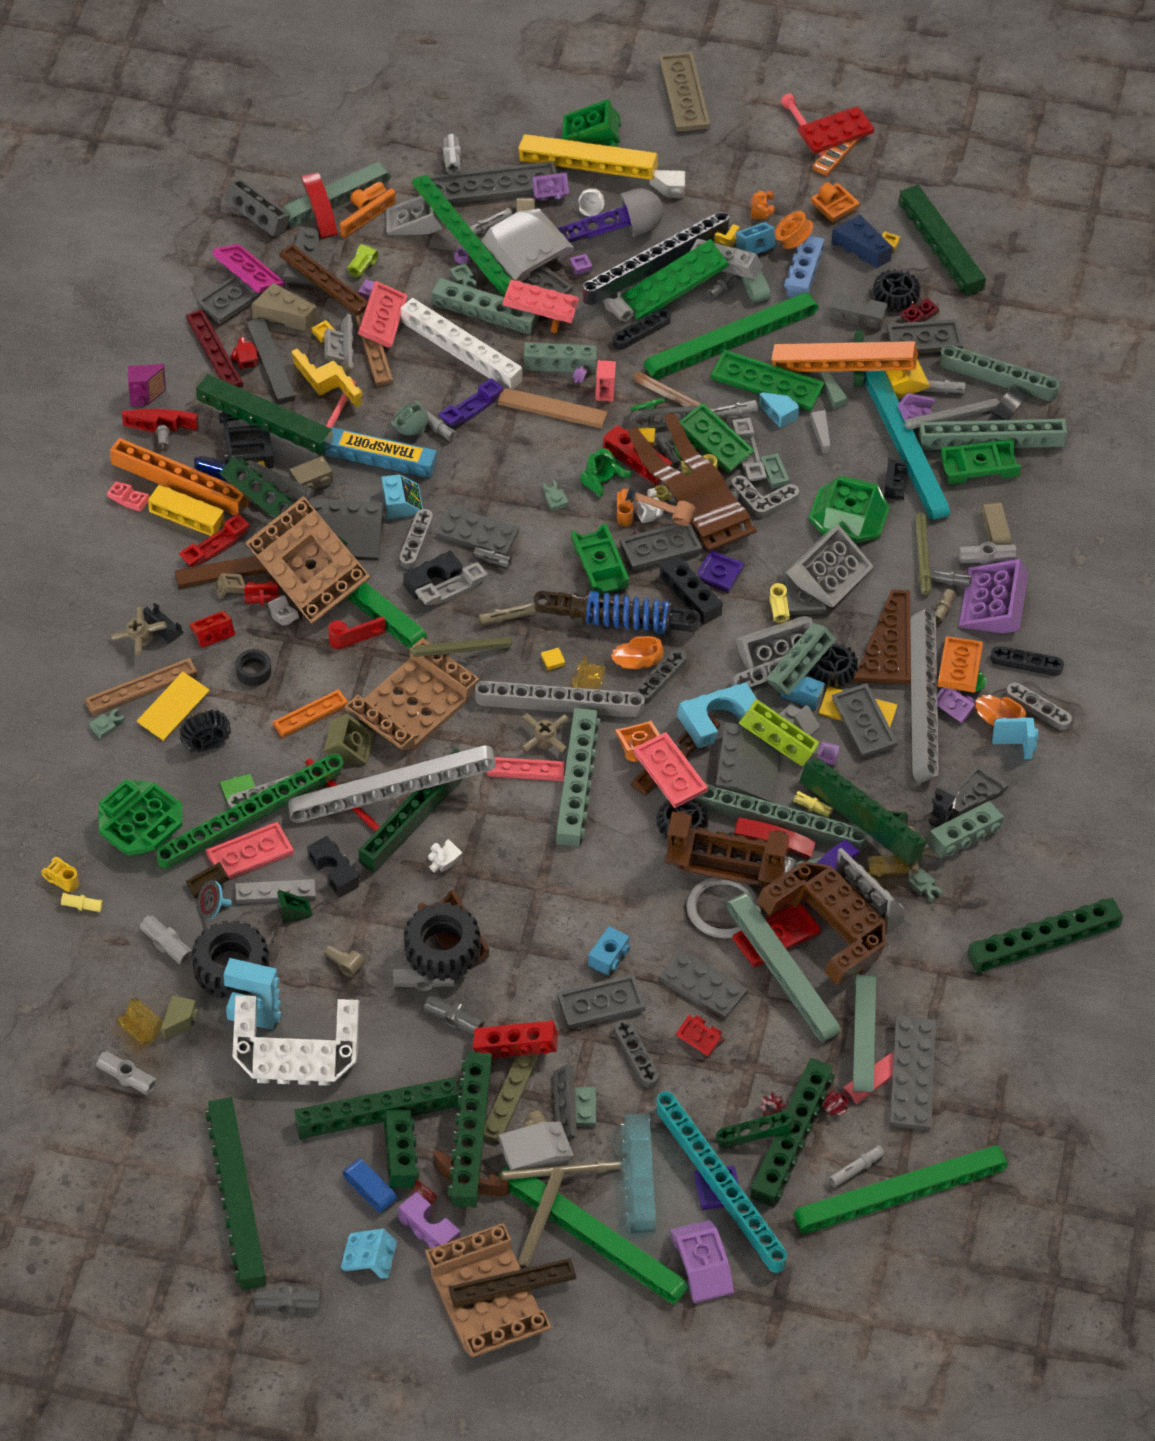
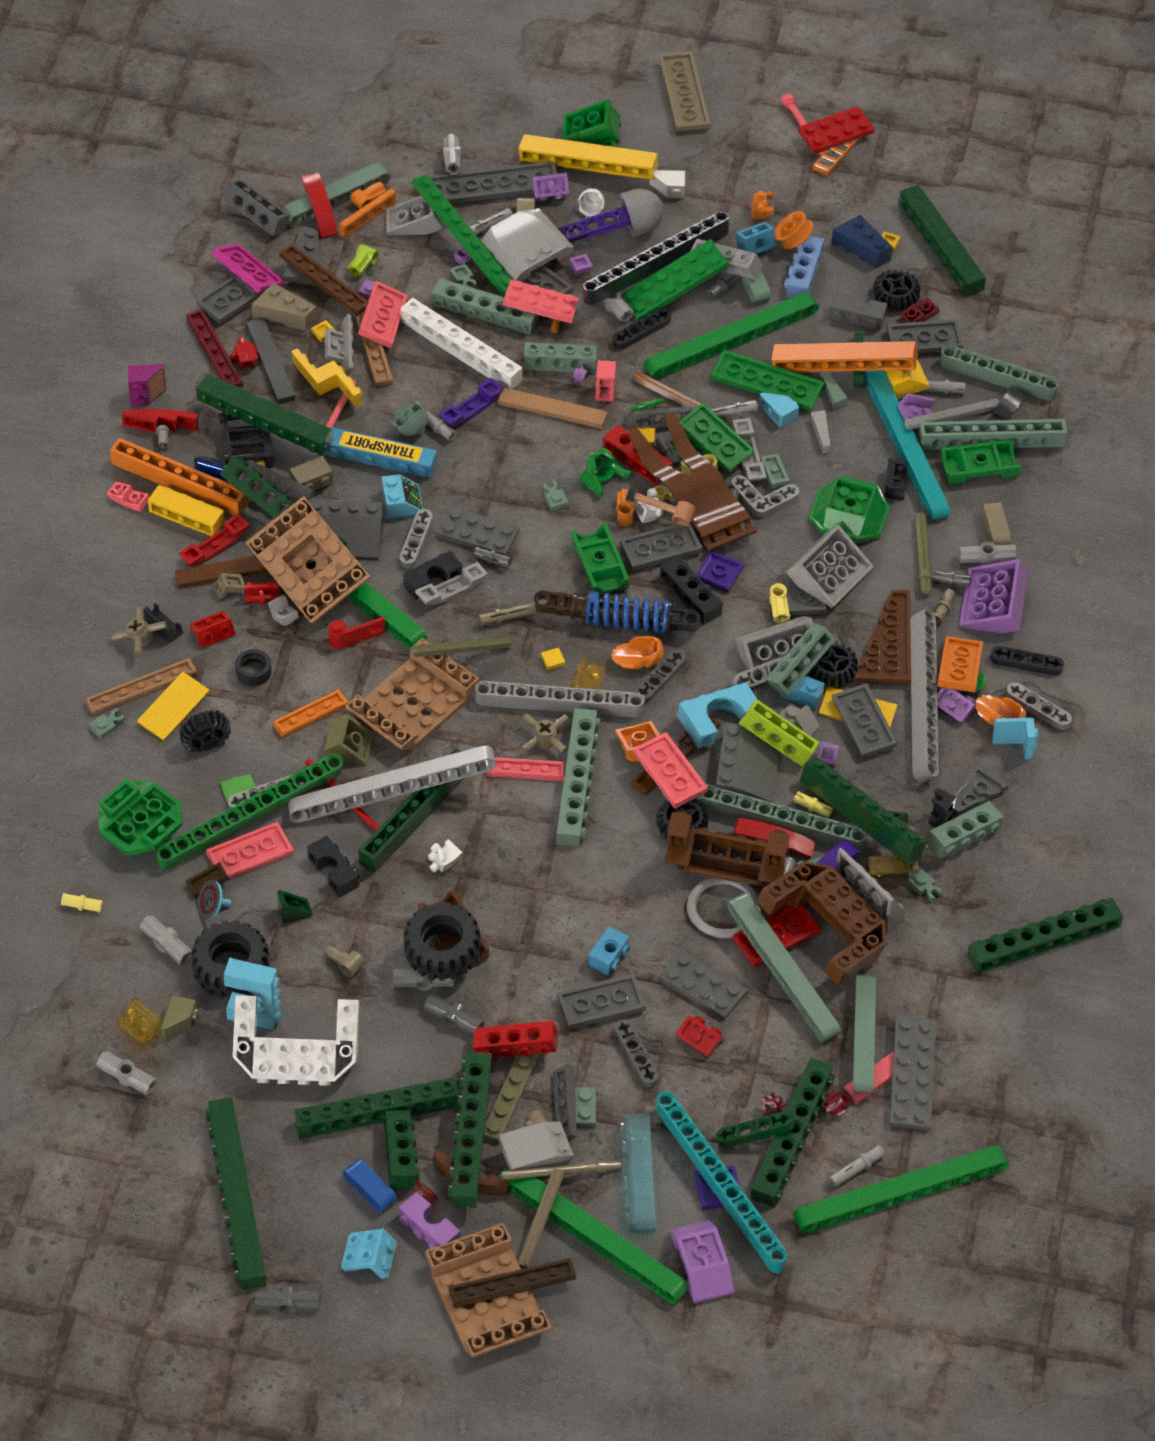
(61, 875): yellow piece -> none
(267, 891): light grey plate -> none
(728, 239): yellow bracket -> none
(834, 201): orange plate -> none

